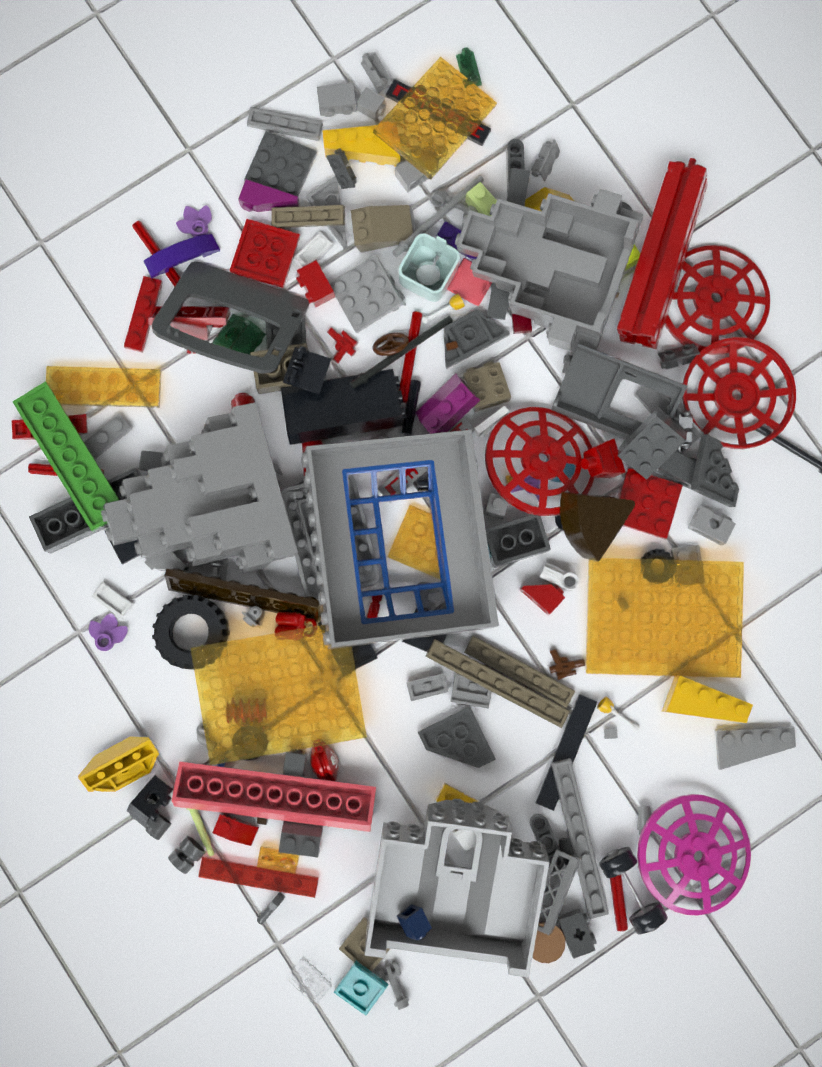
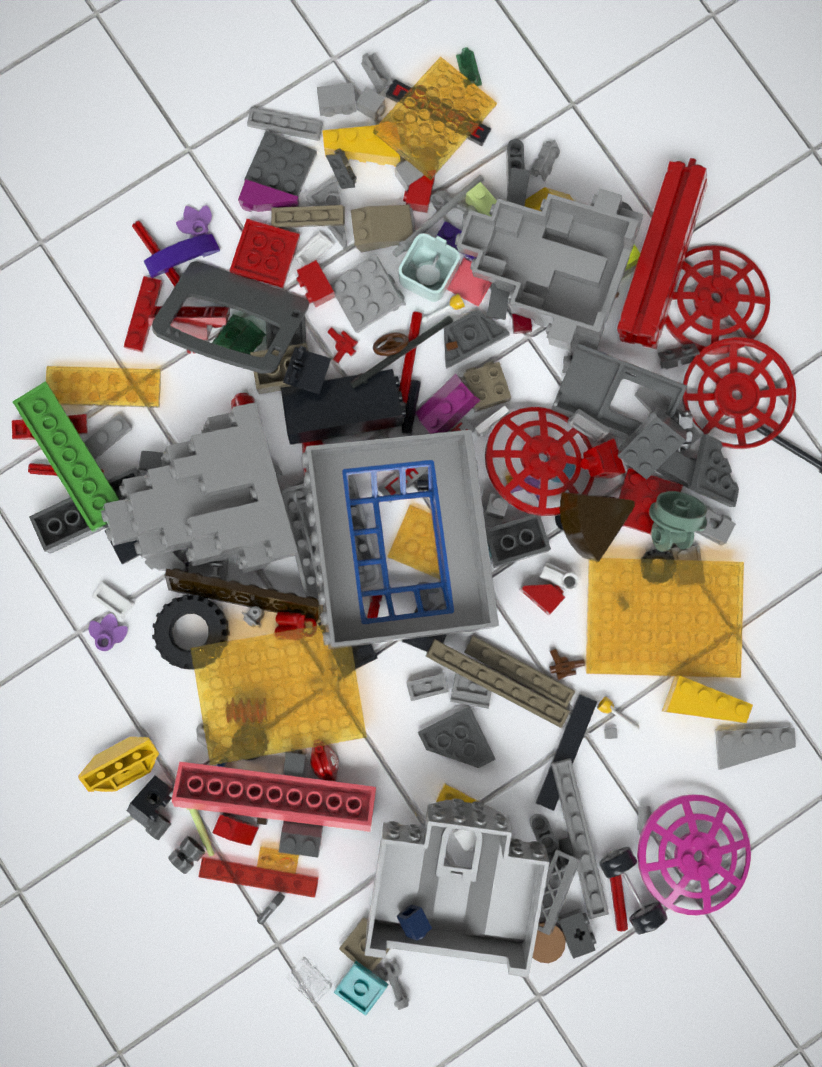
(419, 194): none -> red slope
(588, 426): none -> light grey tile
(676, 519): none -> sand green piece

